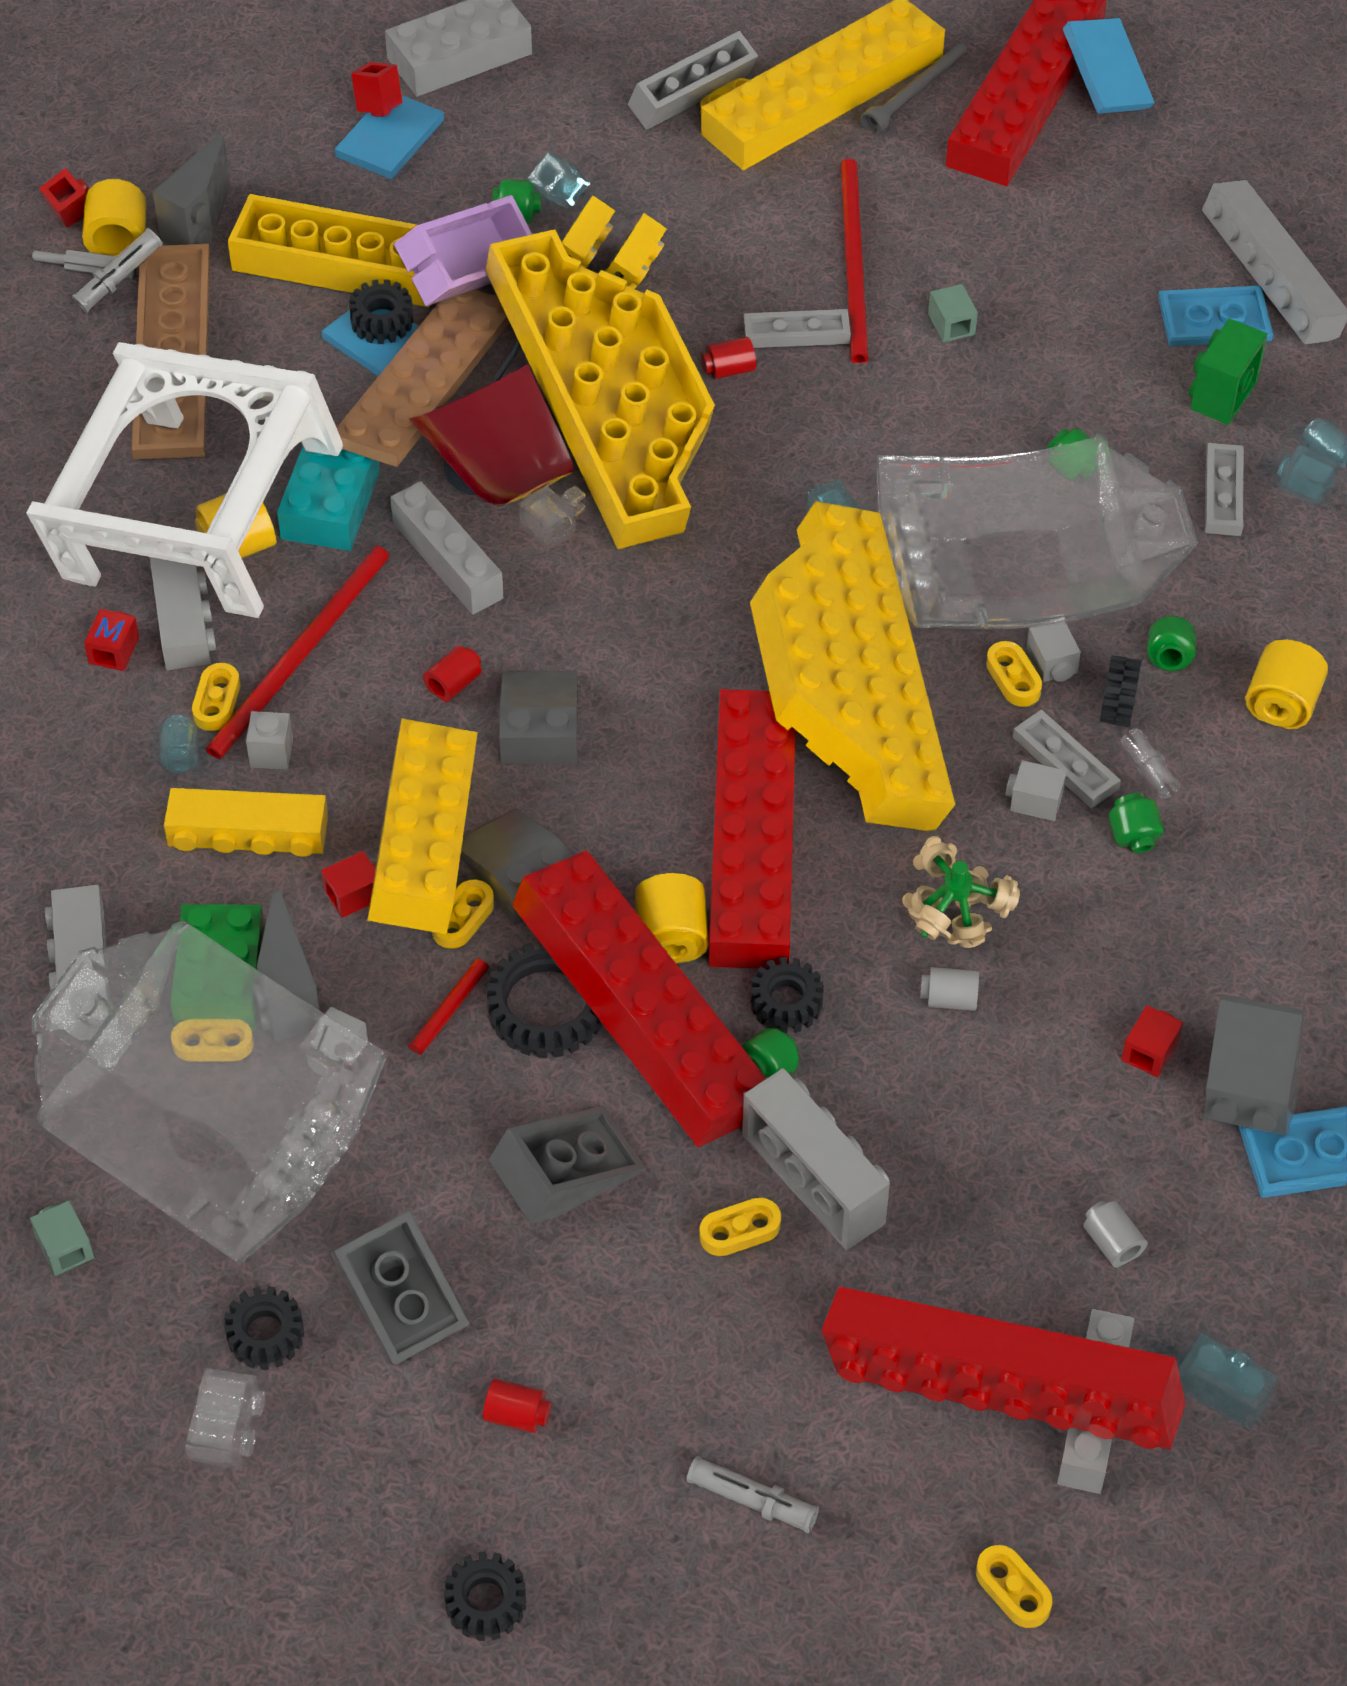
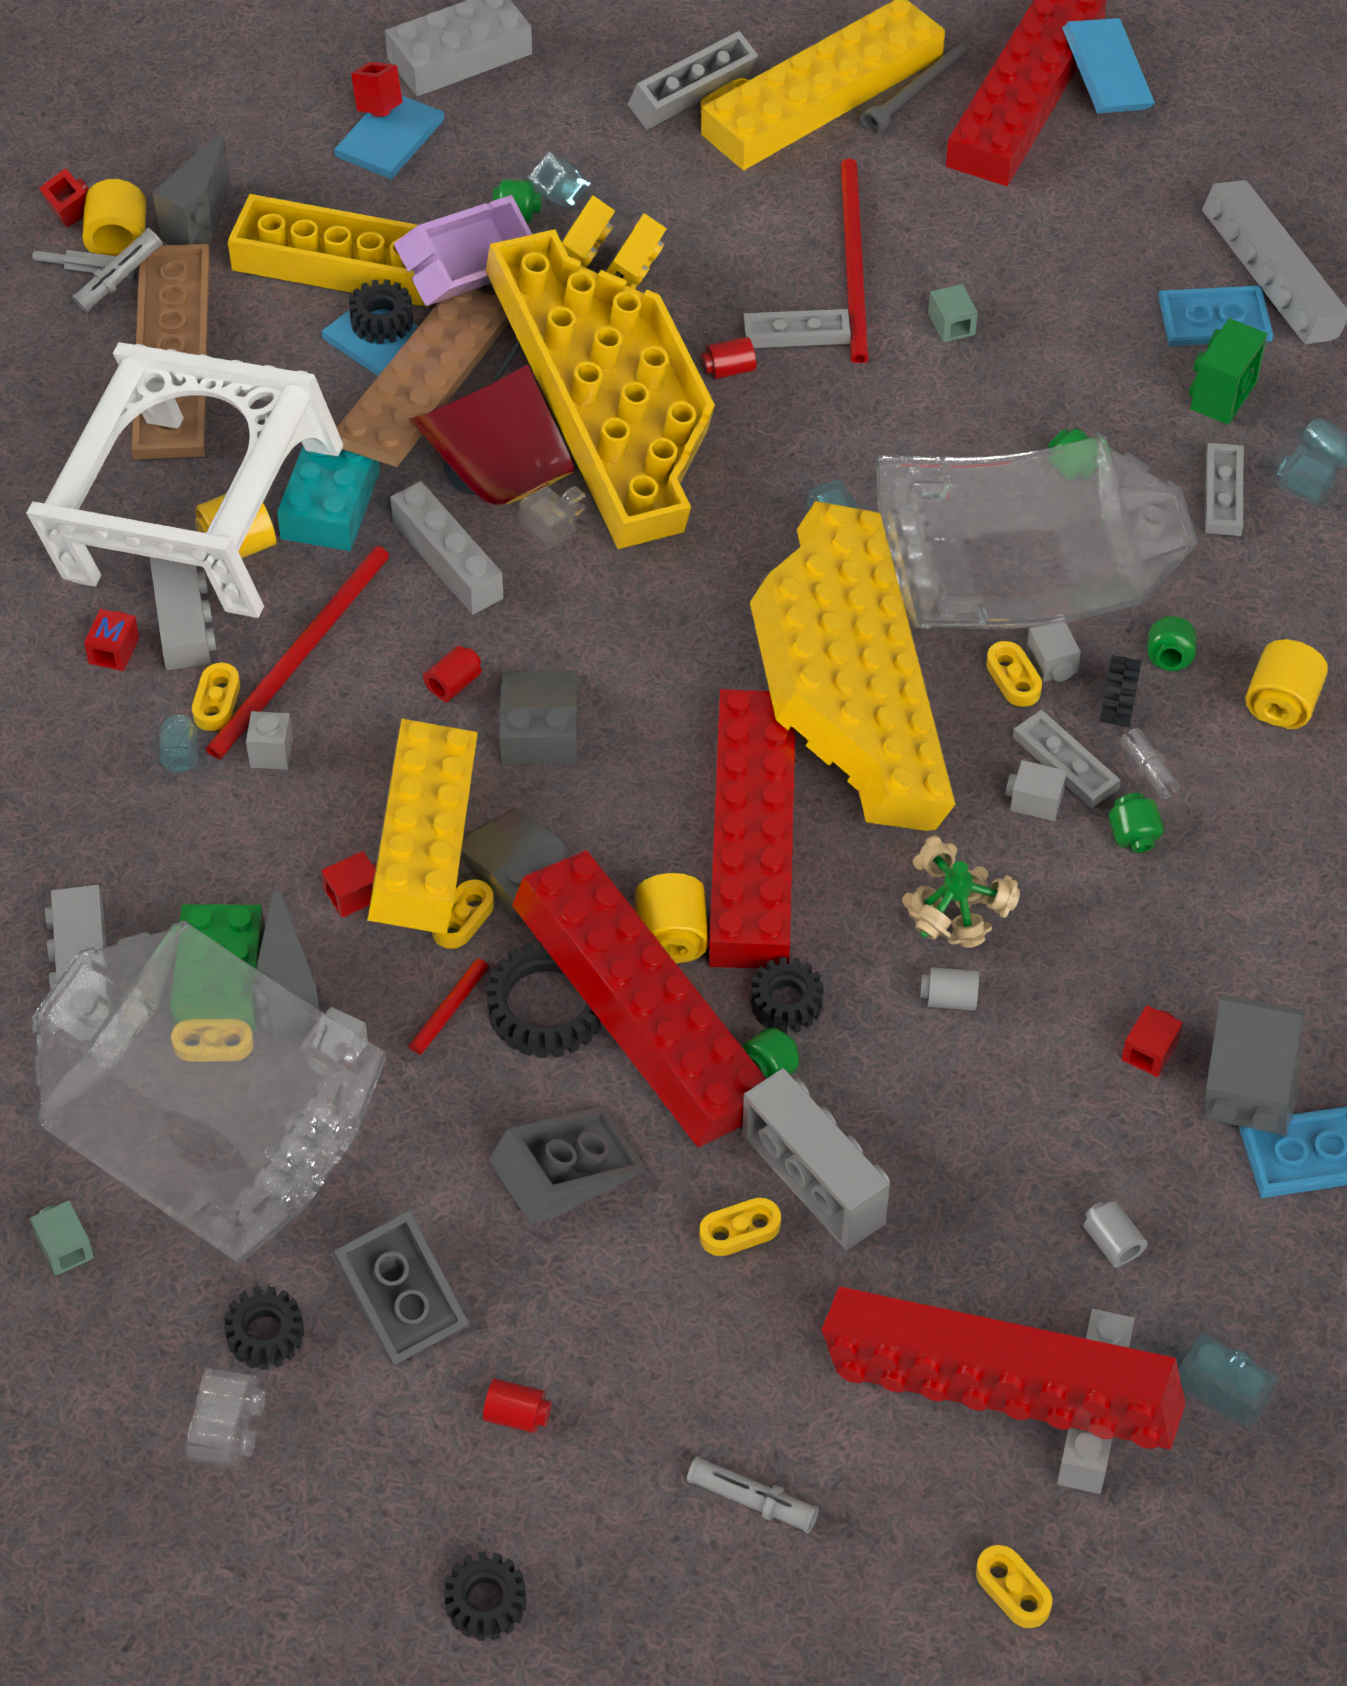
(246, 821): yellow brick -> none

